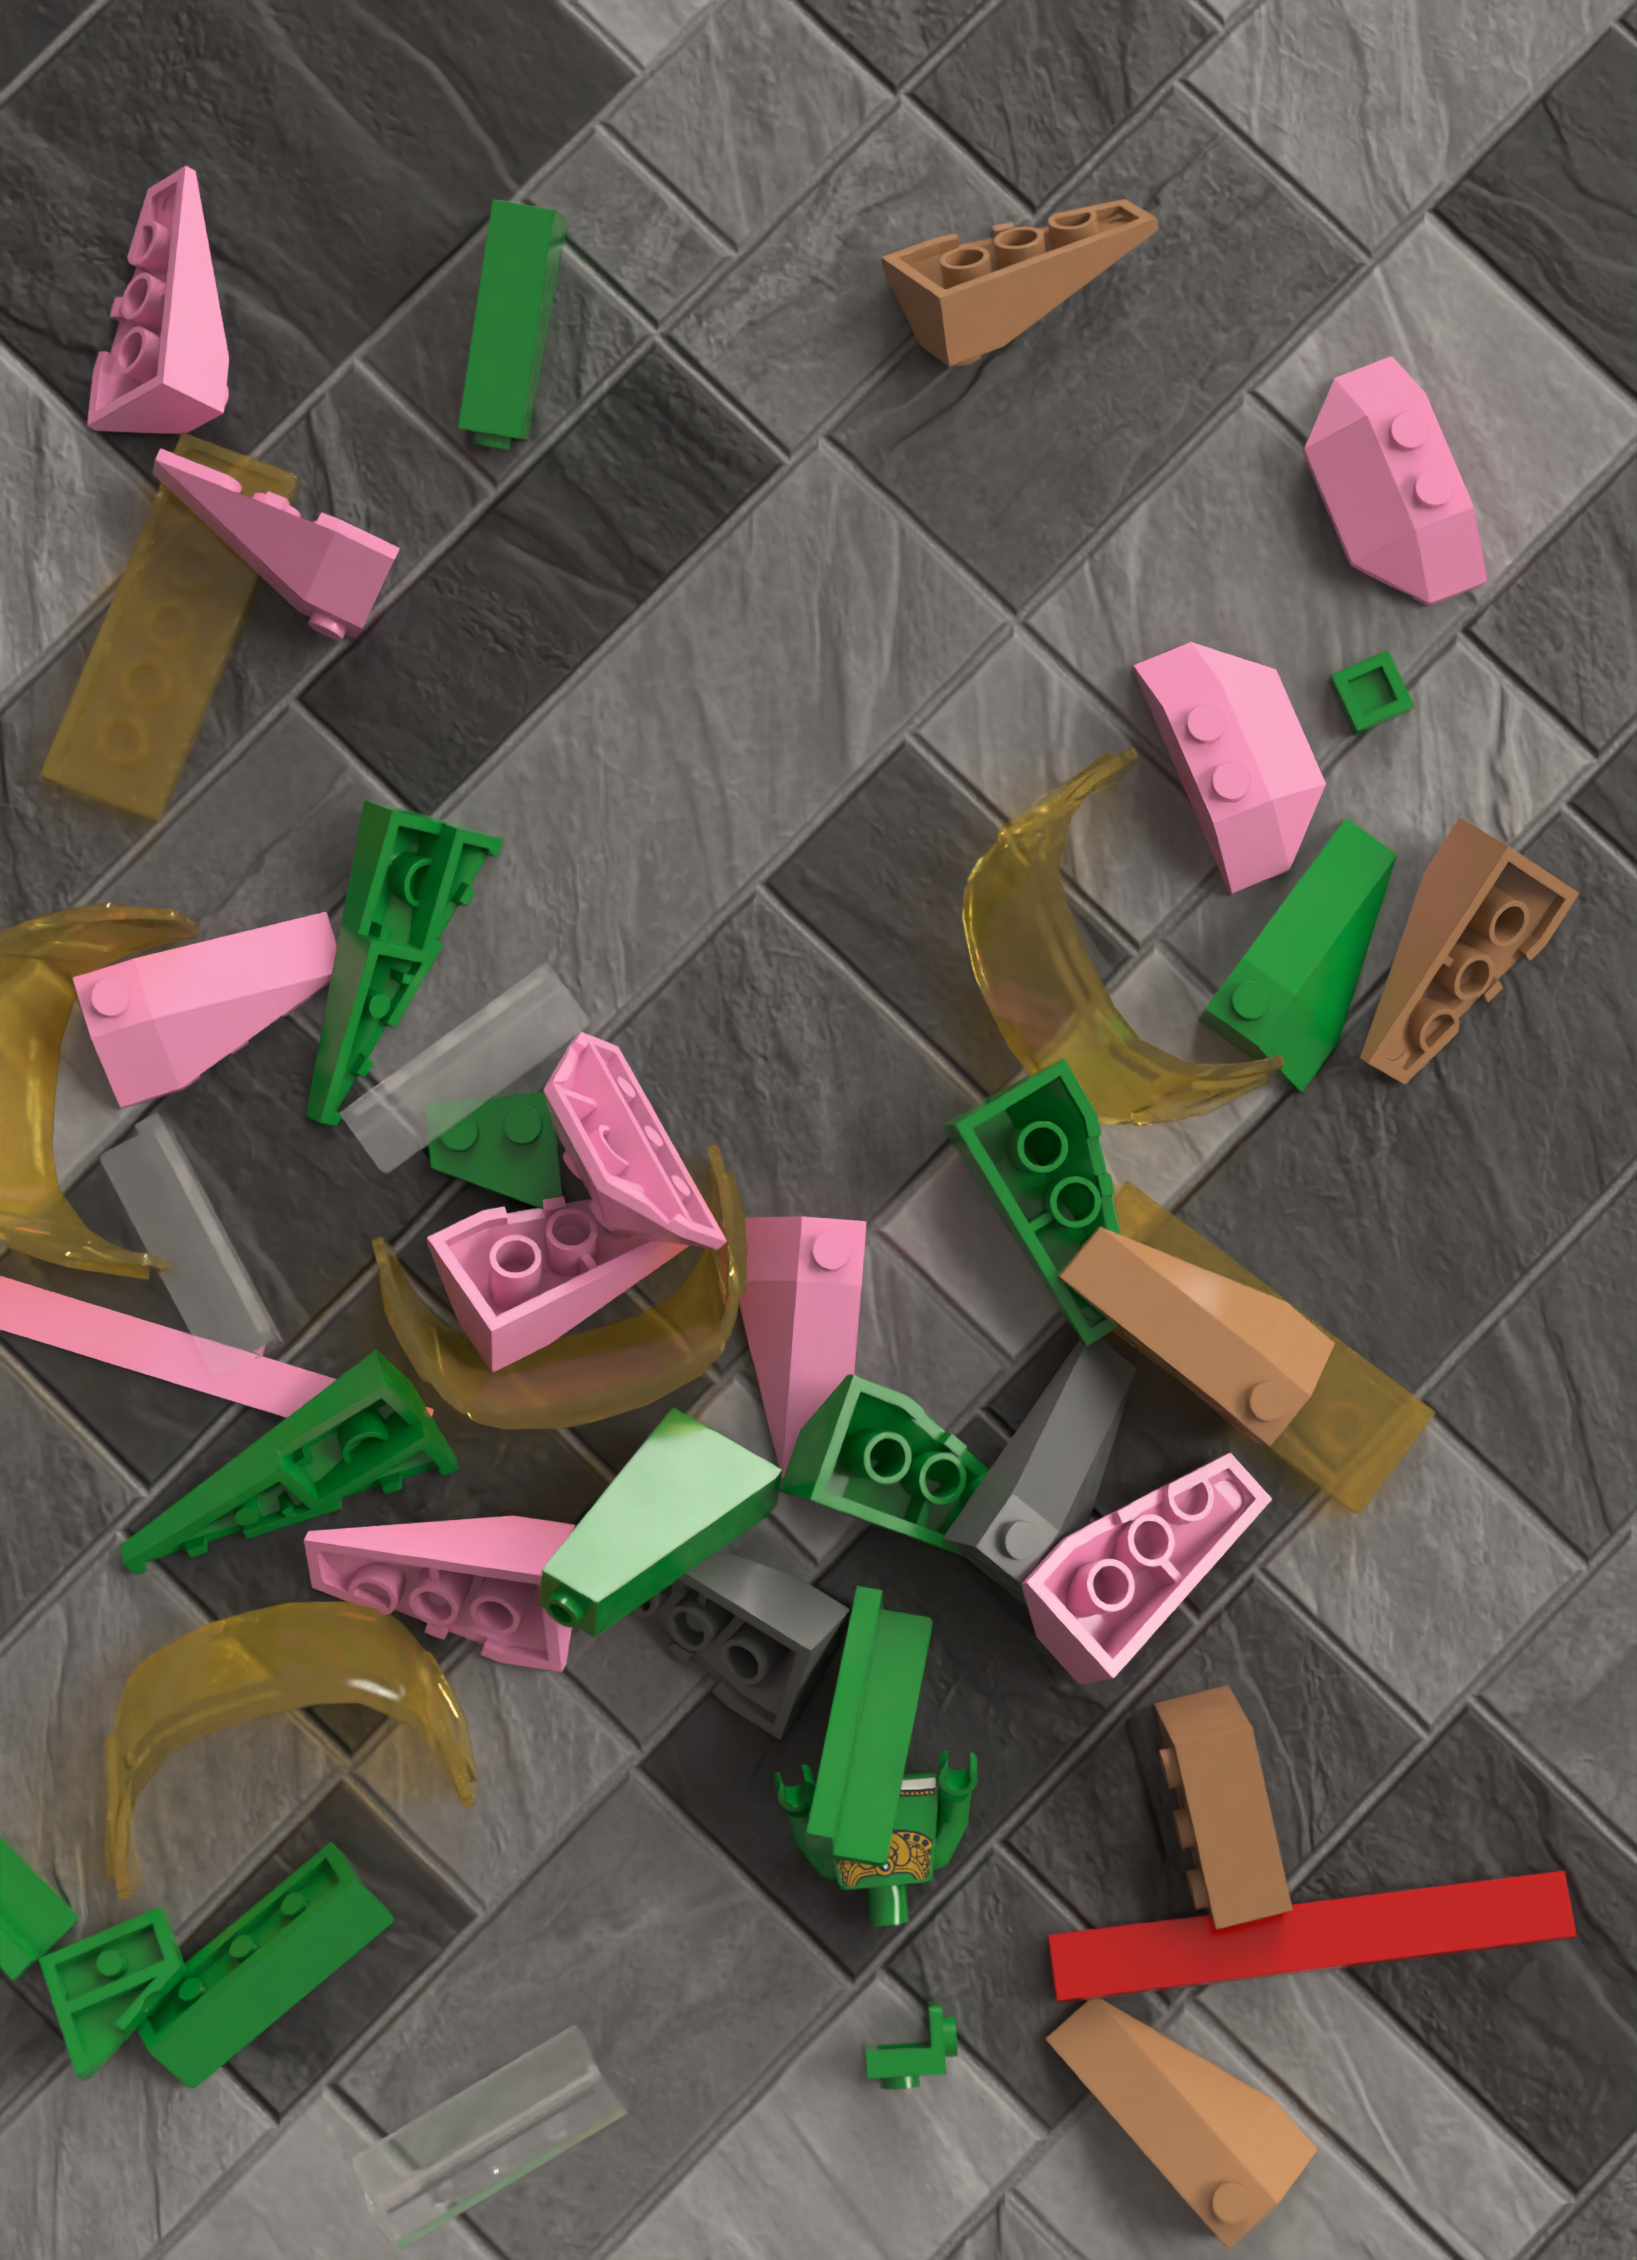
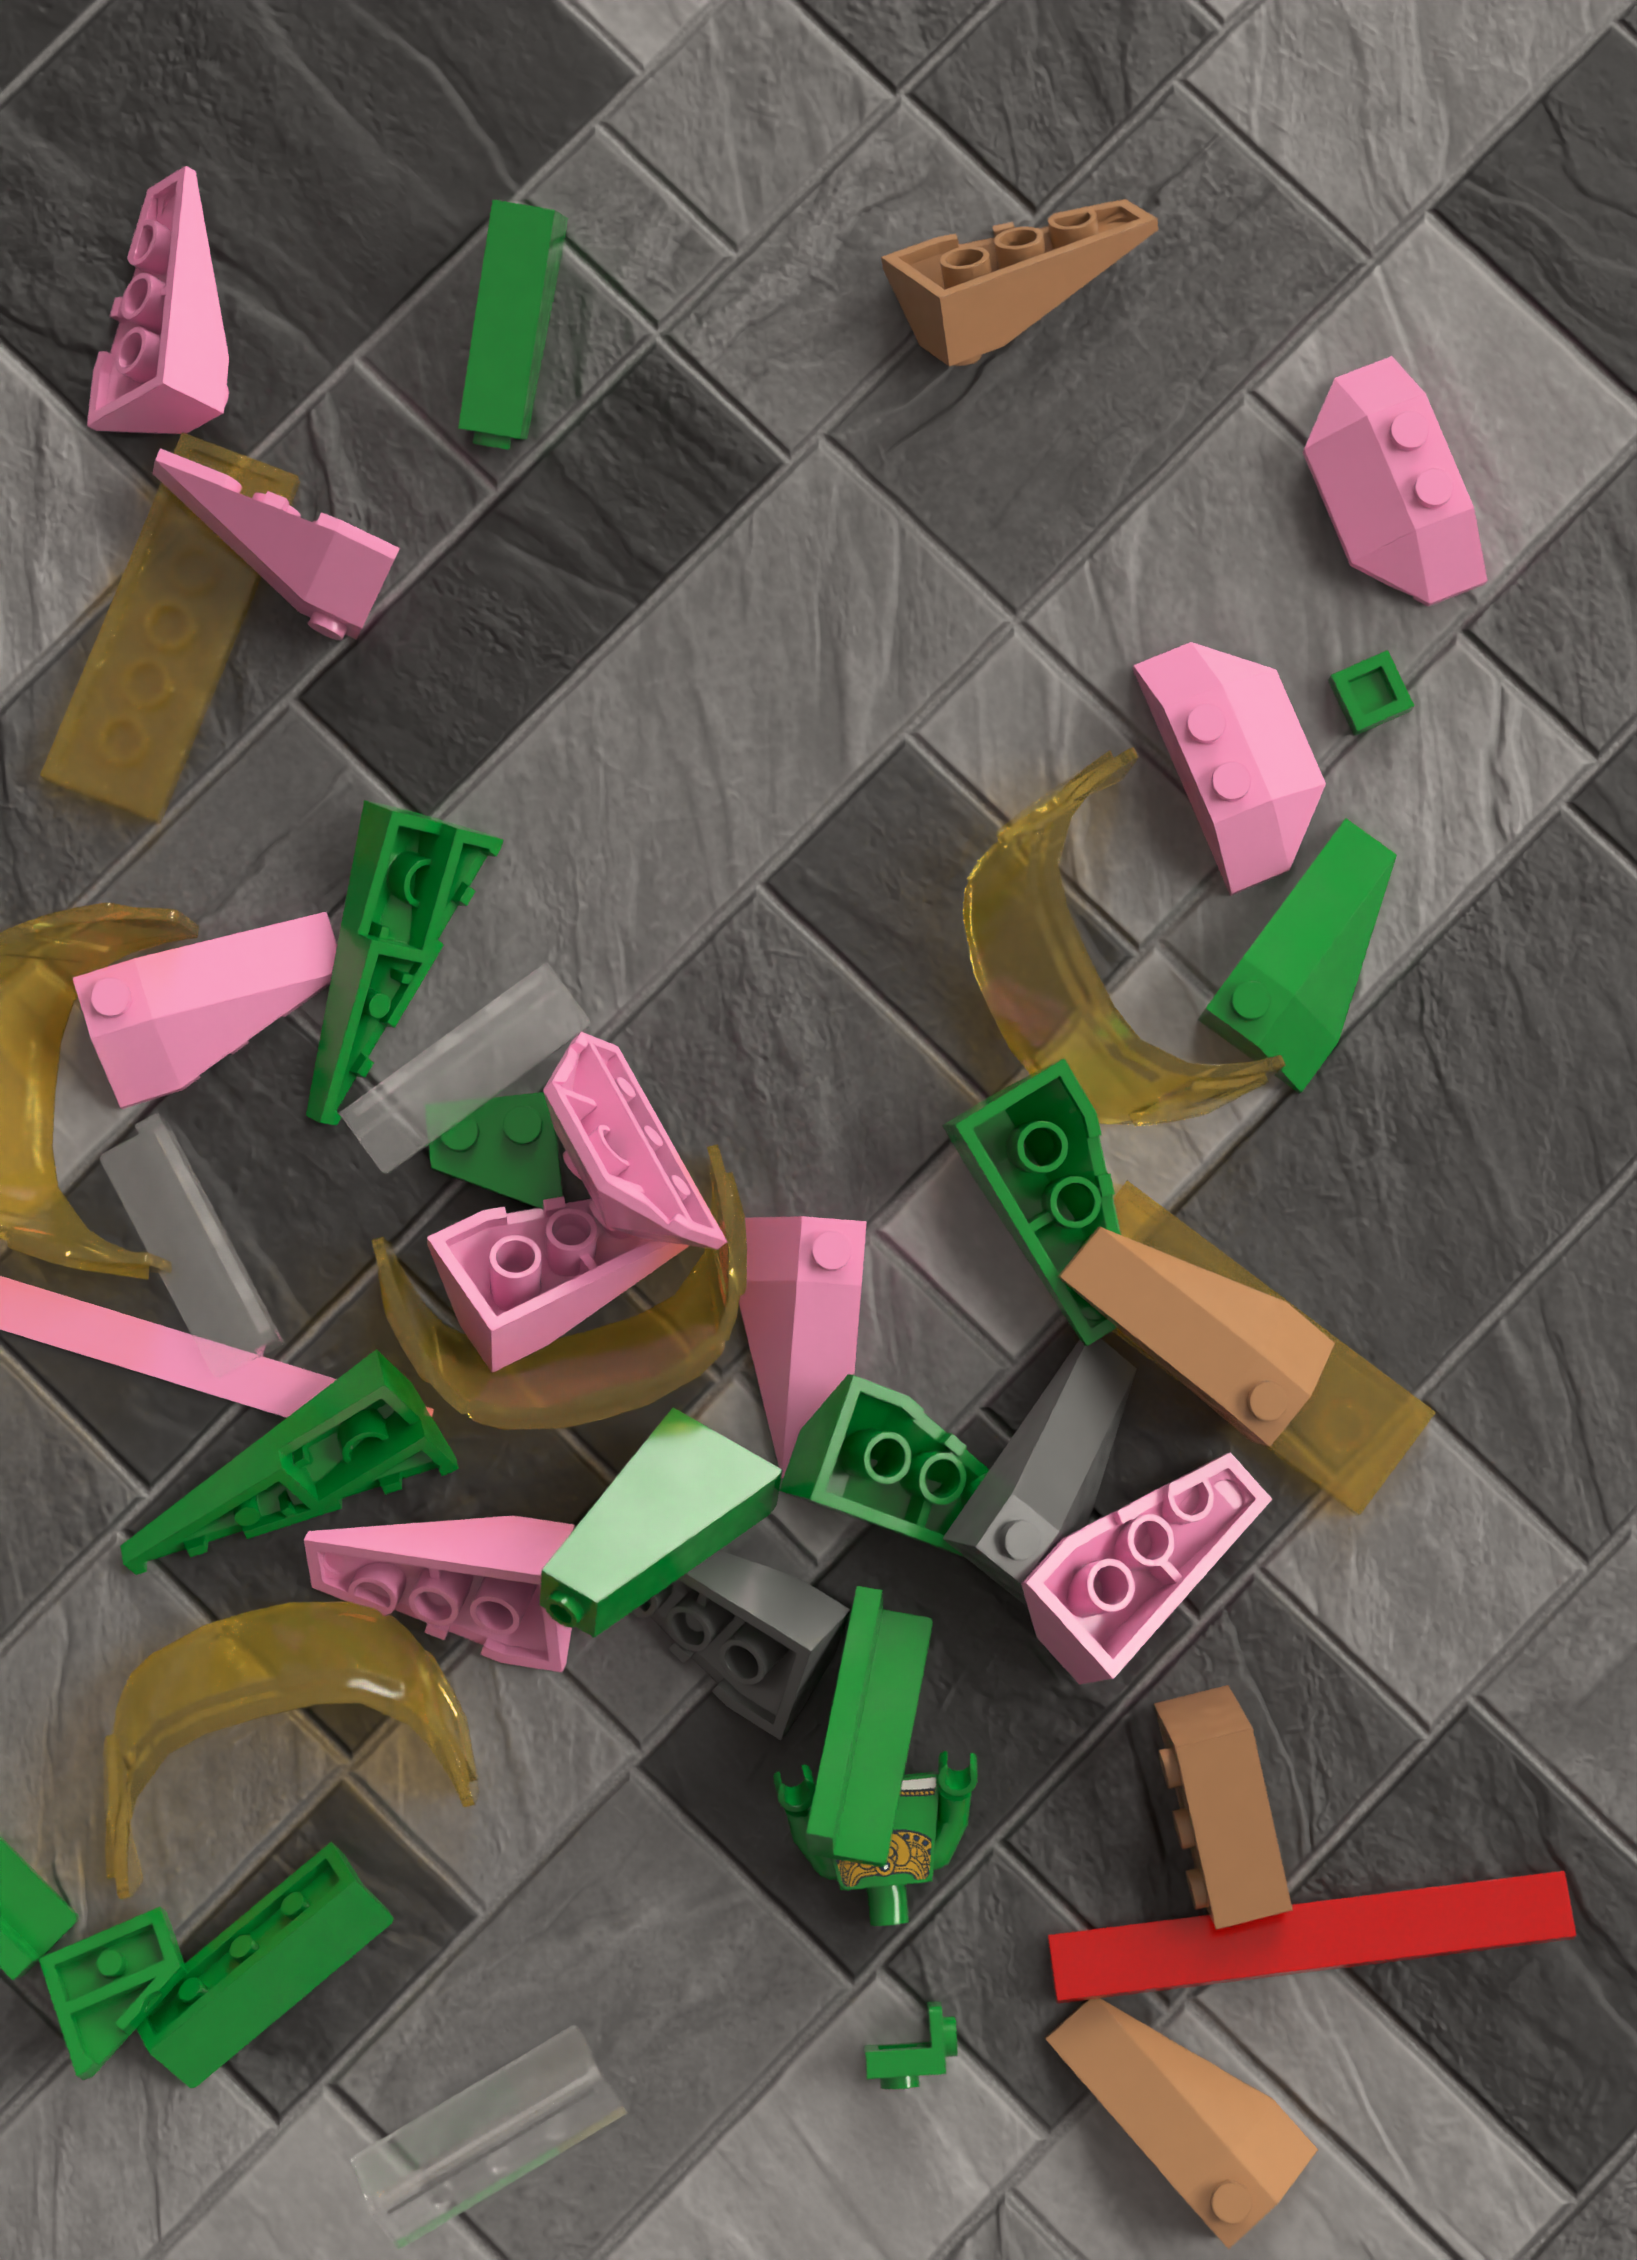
(1467, 927): medium nougat wedge -> none

